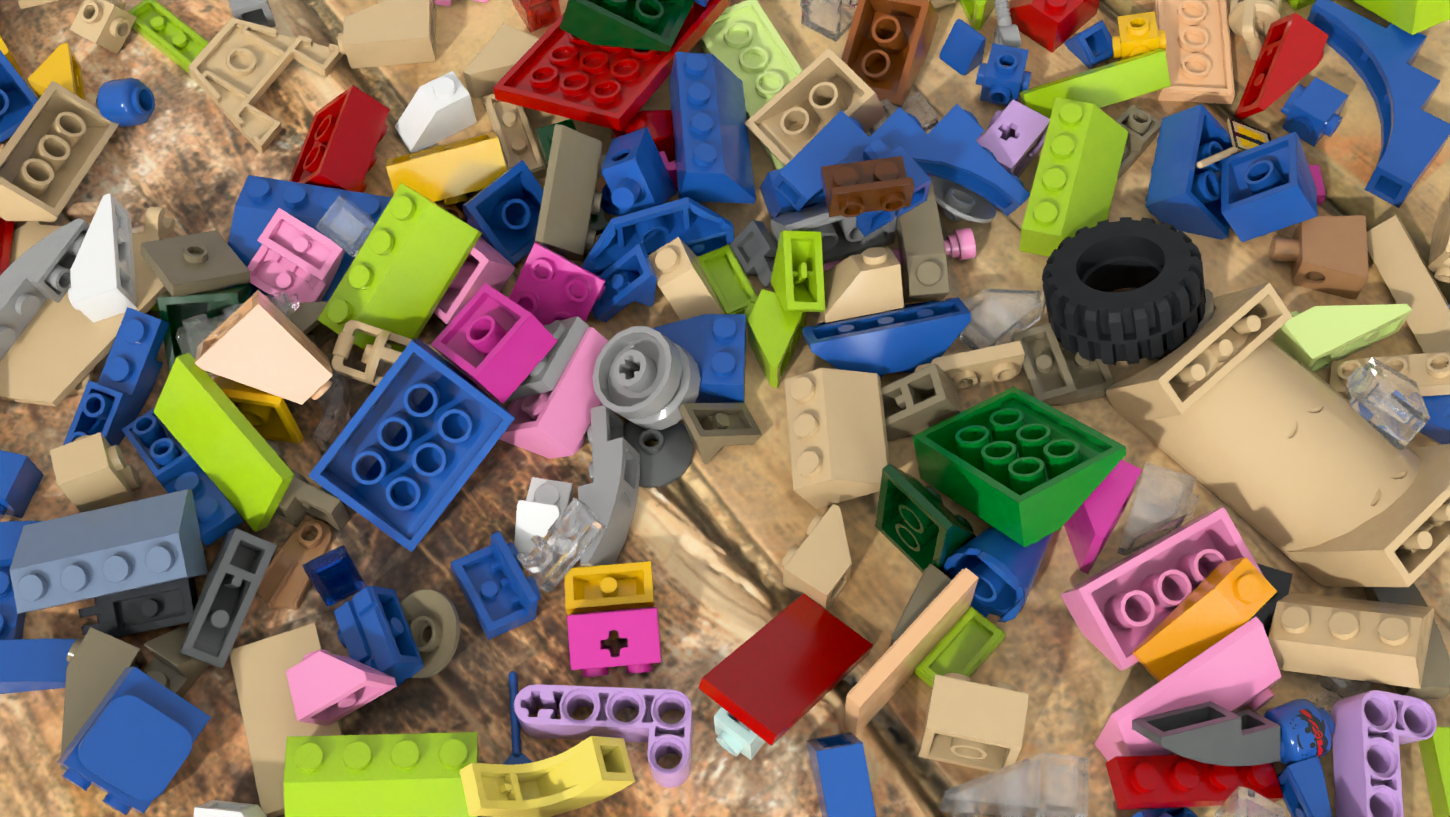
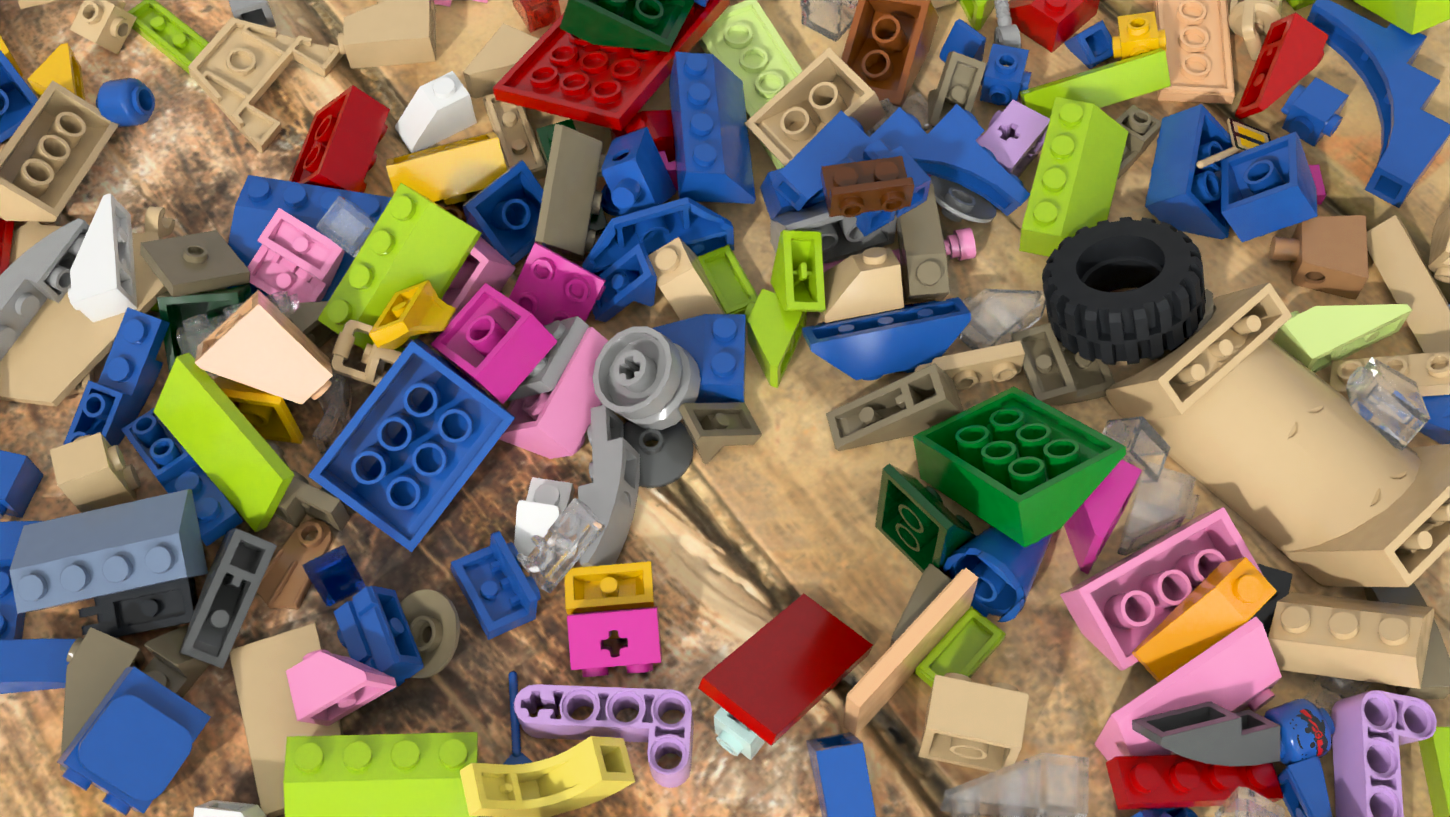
(411, 313): none -> yellow slope
(755, 251): dark grey plate -> none
(822, 561): tan slope -> none
(836, 434): tan slope -> none
(957, 85): none -> dark tan slope
(1143, 445): none -> clear slope

